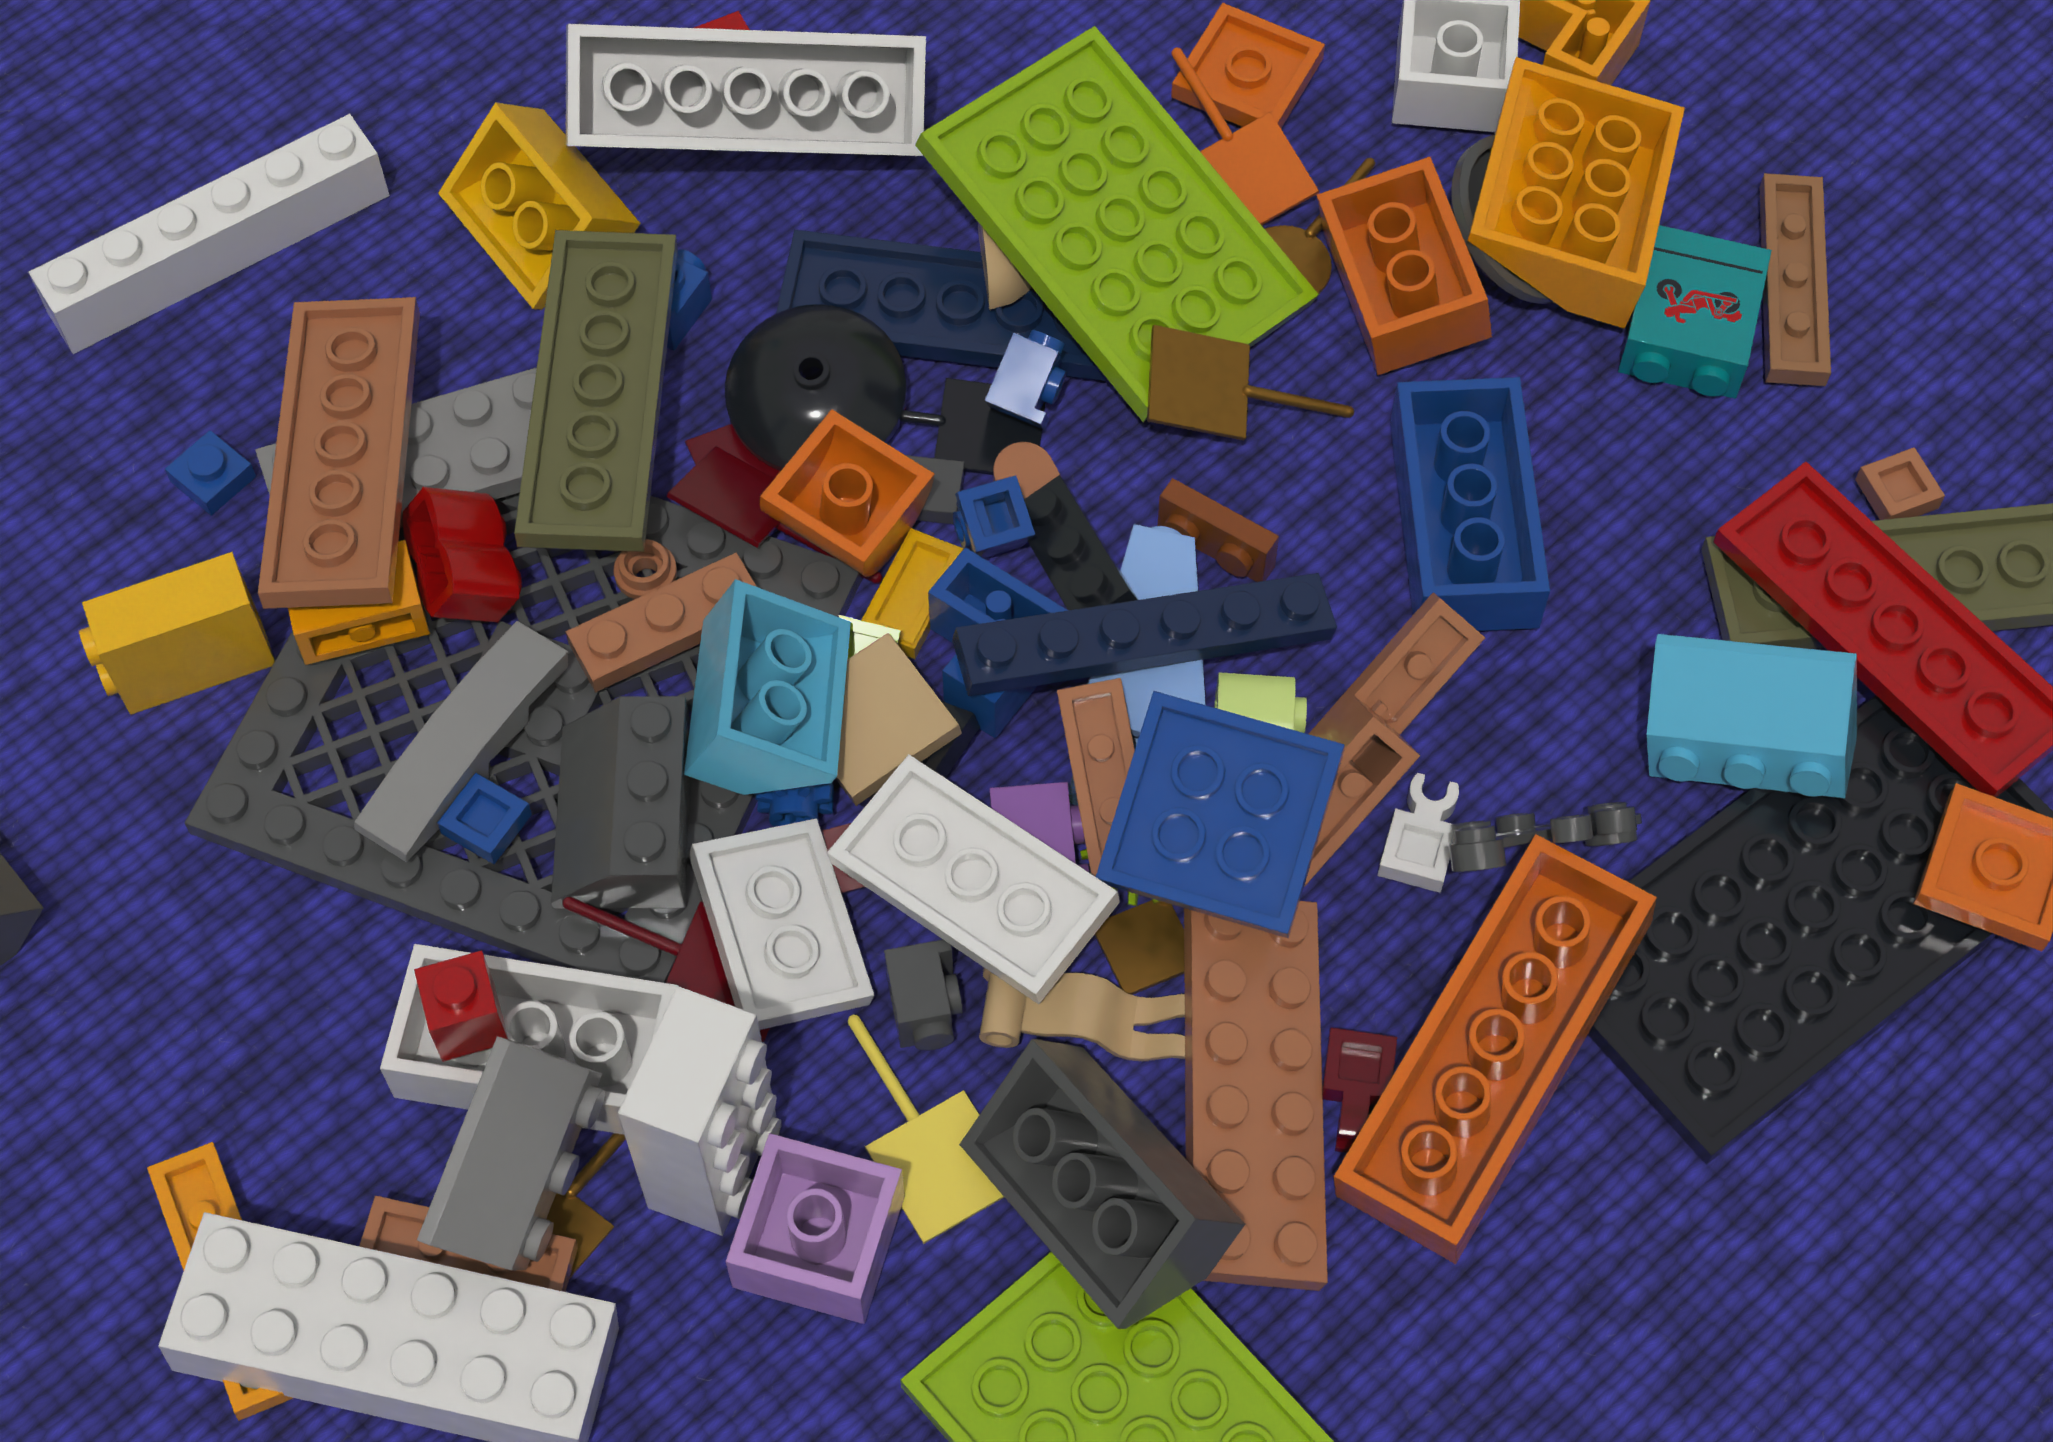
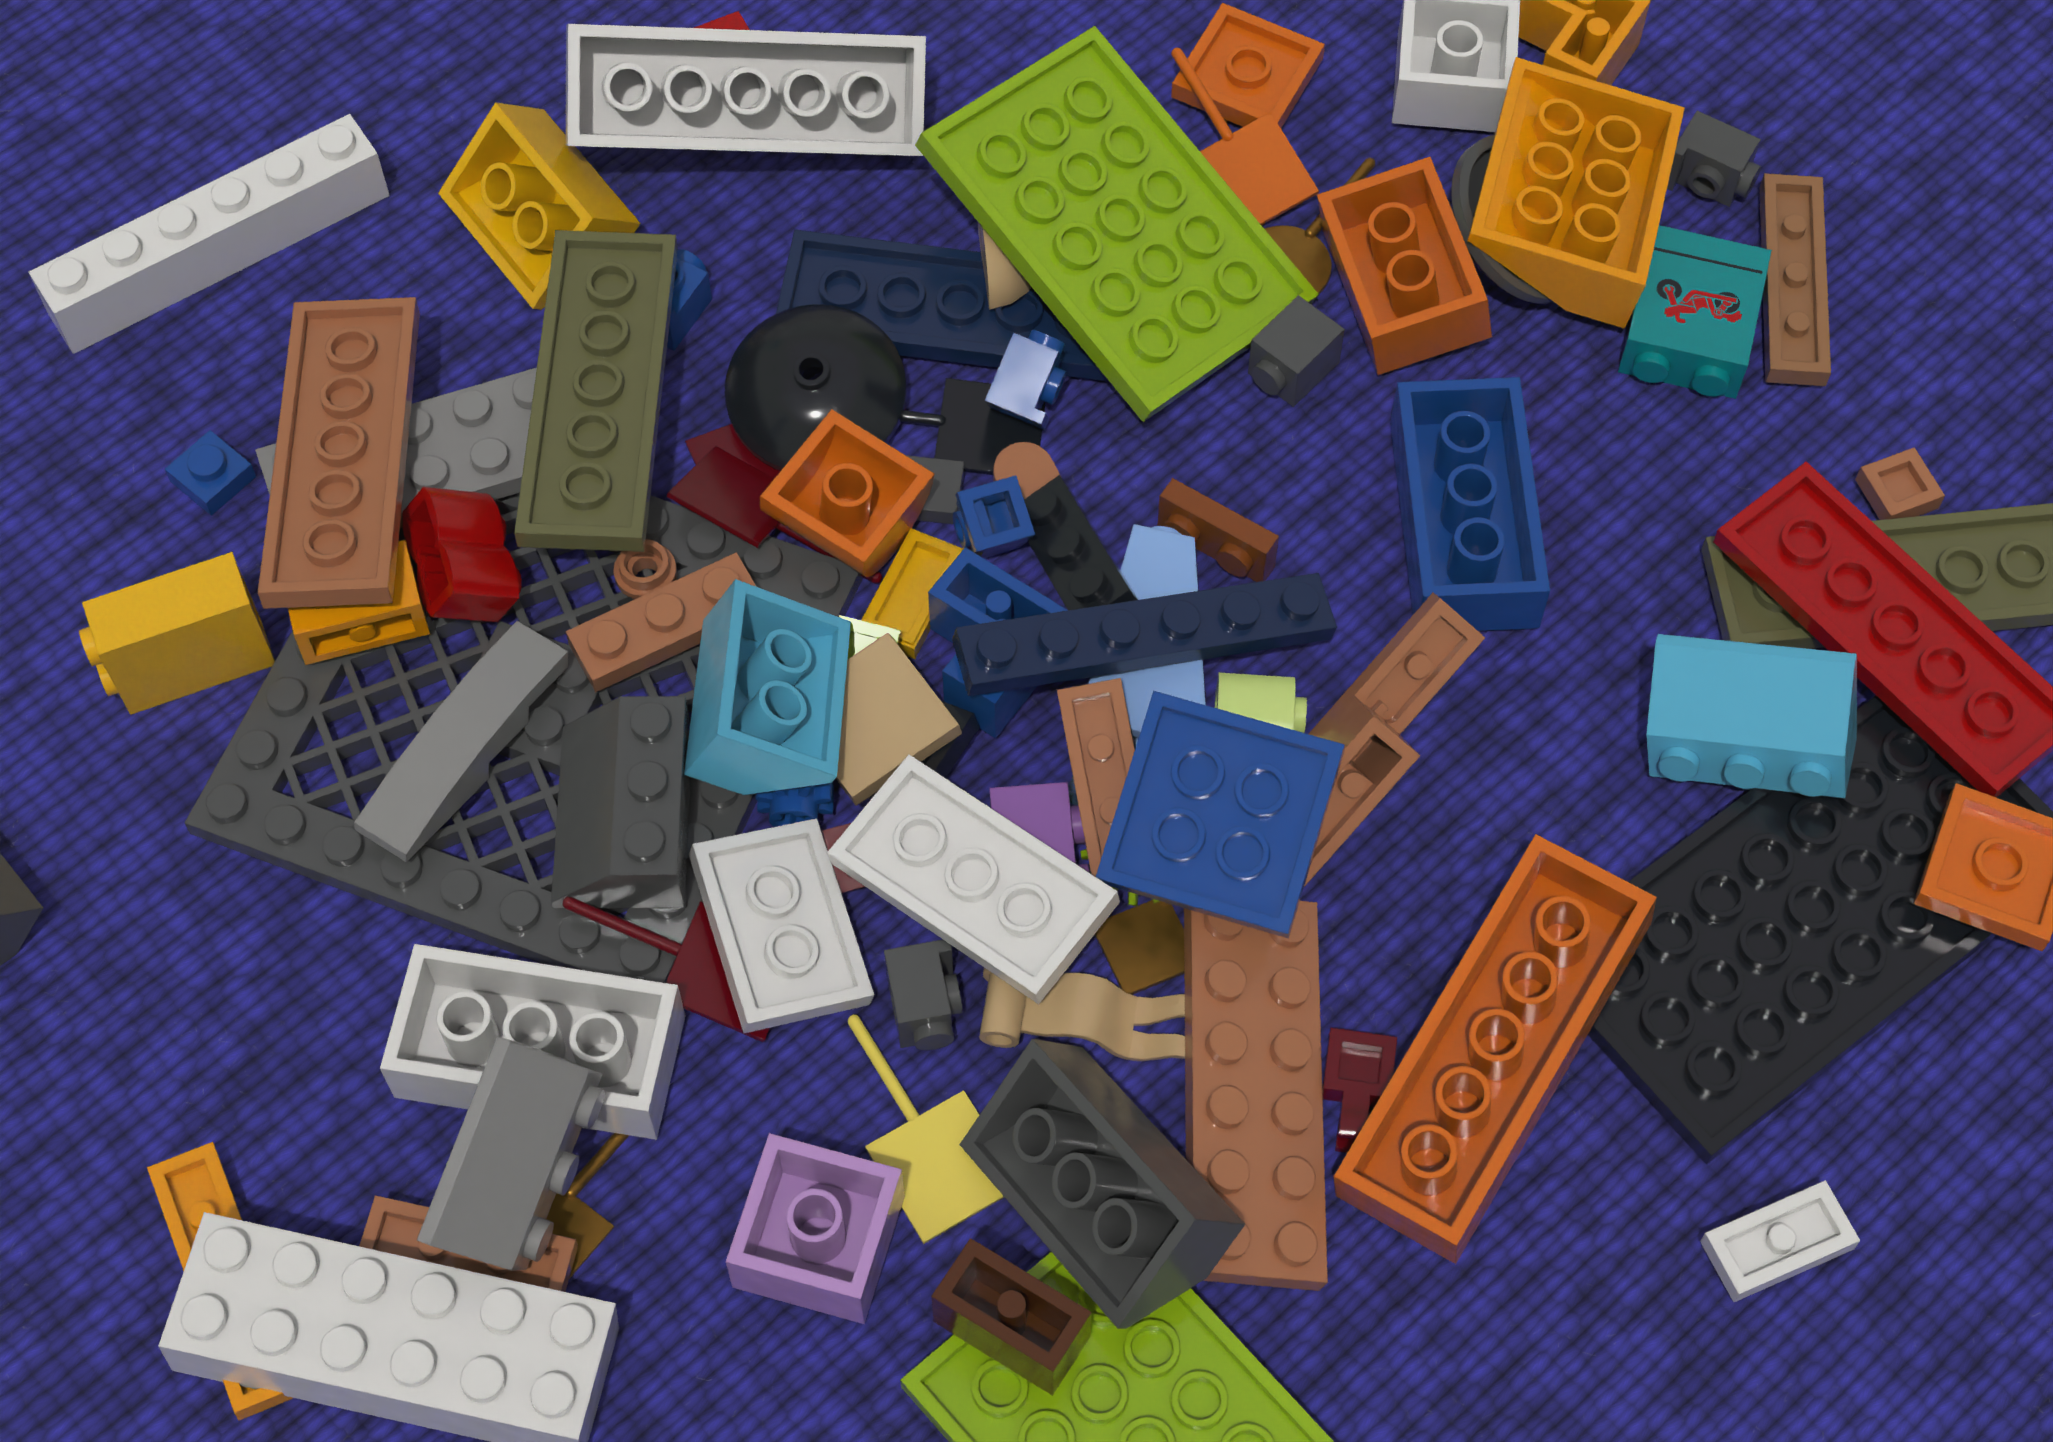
(460, 1005): red brick -> none
(484, 818): blue plate -> none
(700, 1111): white brick -> none
(1011, 1316): none -> reddish brown brick
(1204, 385): pearl gold piece -> none
(1295, 351): none -> dark grey brick
(1420, 840): white plate -> none
(1481, 848): dark grey plant -> none
(1715, 160): none -> dark grey brick
(1779, 1241): none -> white plate

